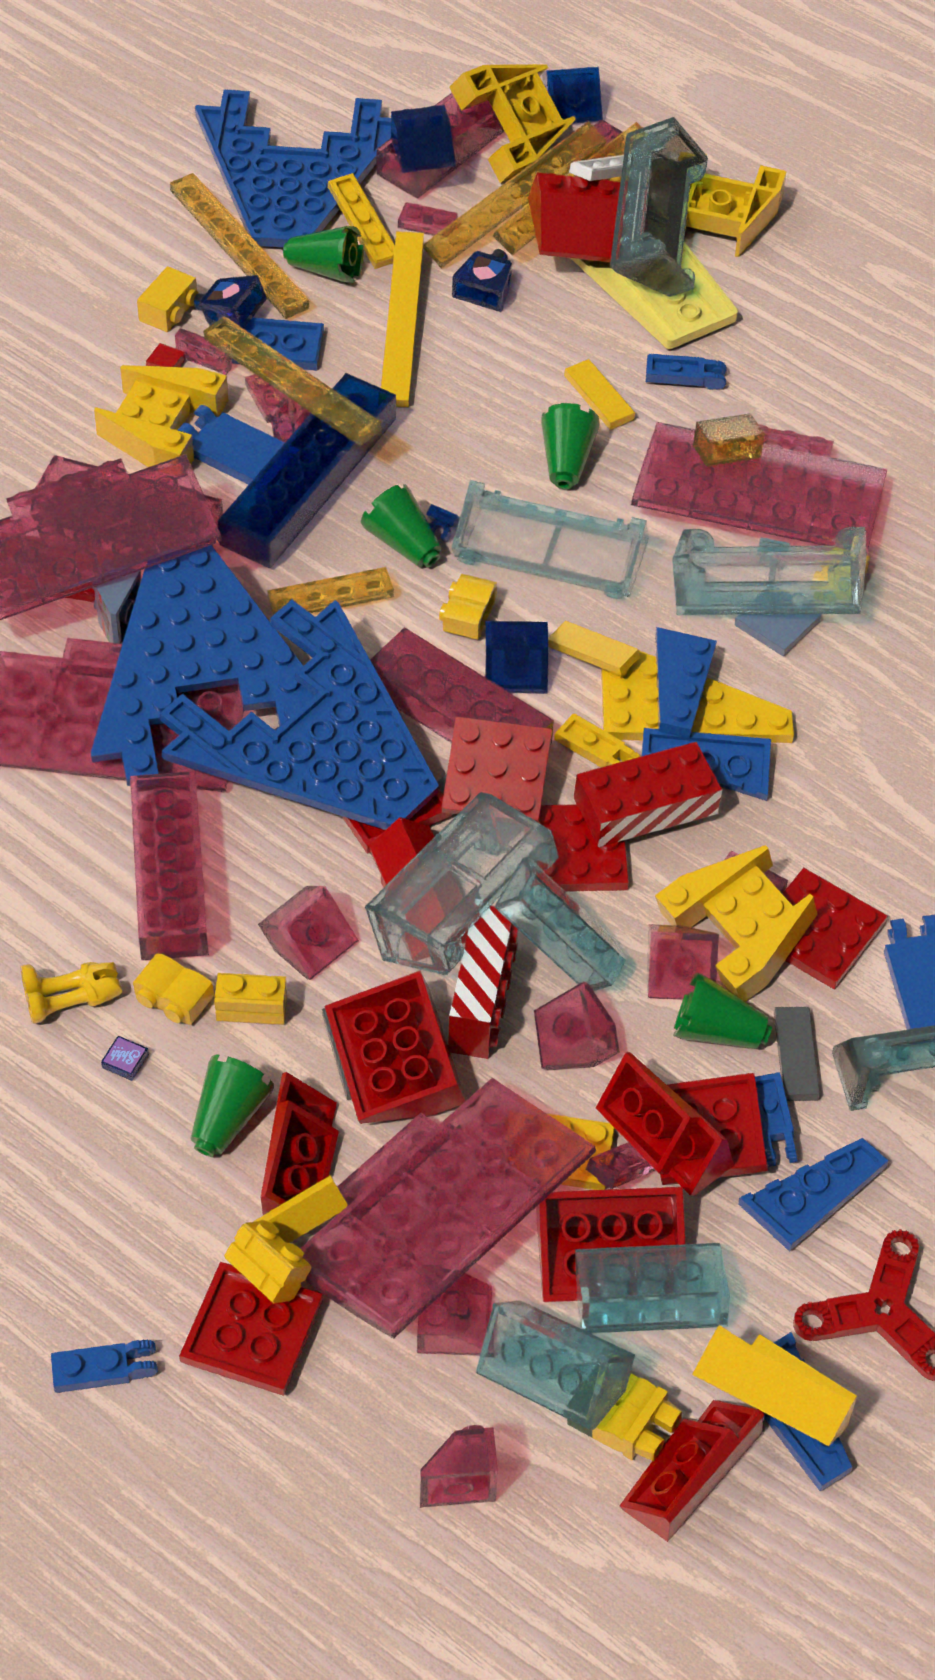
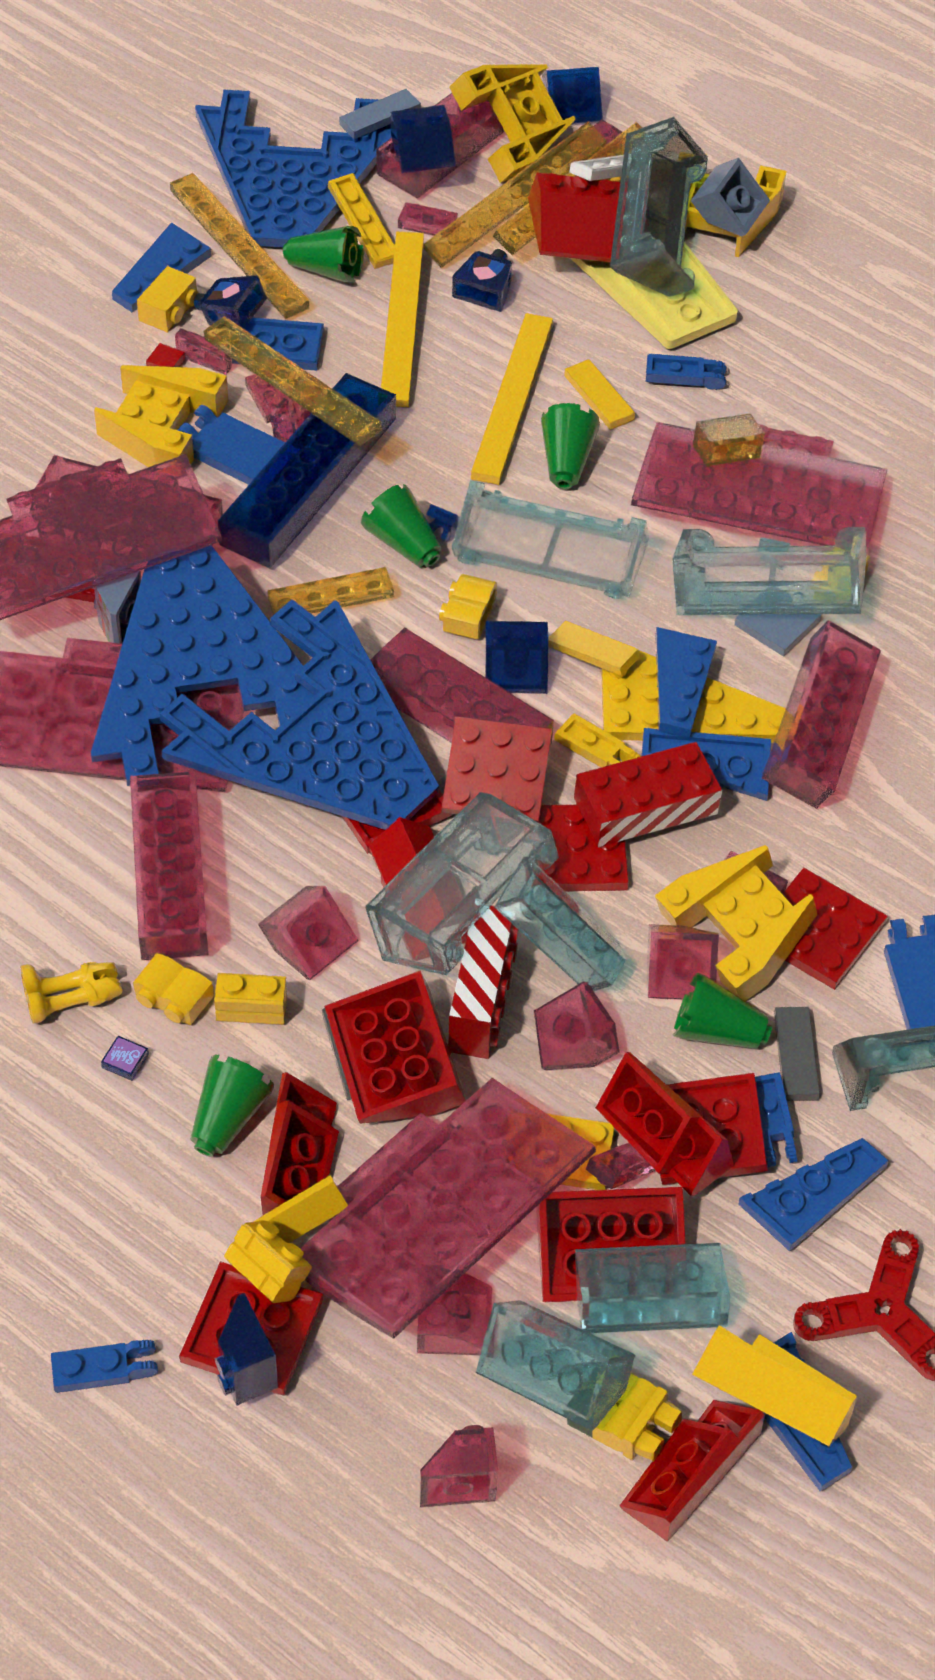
(171, 249): none -> blue wing
(245, 1355): none -> clear blue slope
(377, 113): none -> sand blue tile
(511, 399): none -> yellow tile
(731, 198): none -> sand blue slope
(821, 714): none -> clear pink brick

